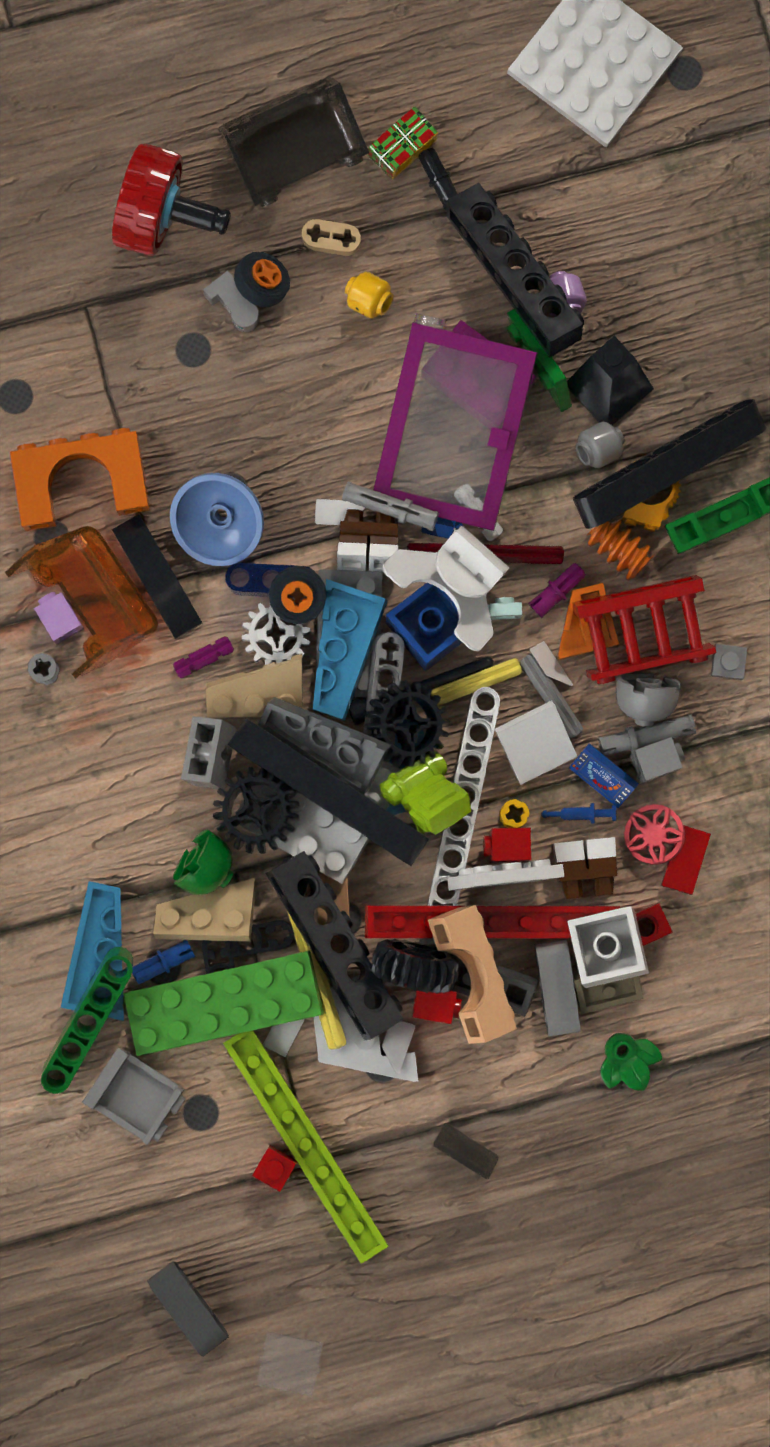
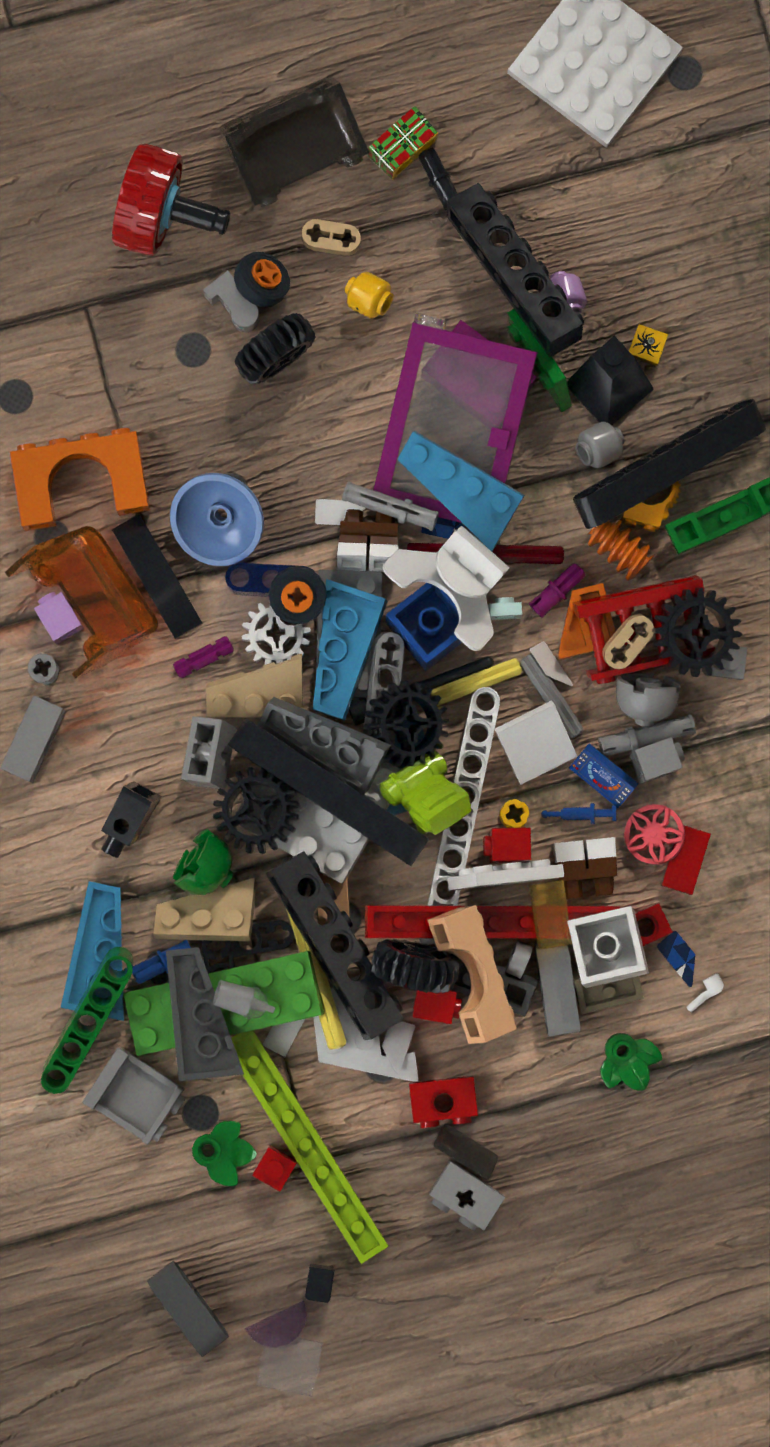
(33, 739): none -> light grey piece
(136, 807): none -> black torso
(199, 1027): none -> dark grey wing
(228, 1154): none -> green plate
(241, 1000): none -> light grey piece
(275, 348): none -> black gear
(279, 1328): none -> clear purple tile
(319, 1283): none -> black slope
(459, 1088): none -> red brick
(466, 491): none -> dark azure wing
(485, 1198): none -> light grey brick
(518, 959): none -> light grey beam
(550, 914): none -> clear yellow tile
(621, 637): none -> tan beam
(648, 344): none -> yellow tile
(679, 956): none -> dark blue sticker
(697, 620): none -> black gear
(713, 985): none -> white hand

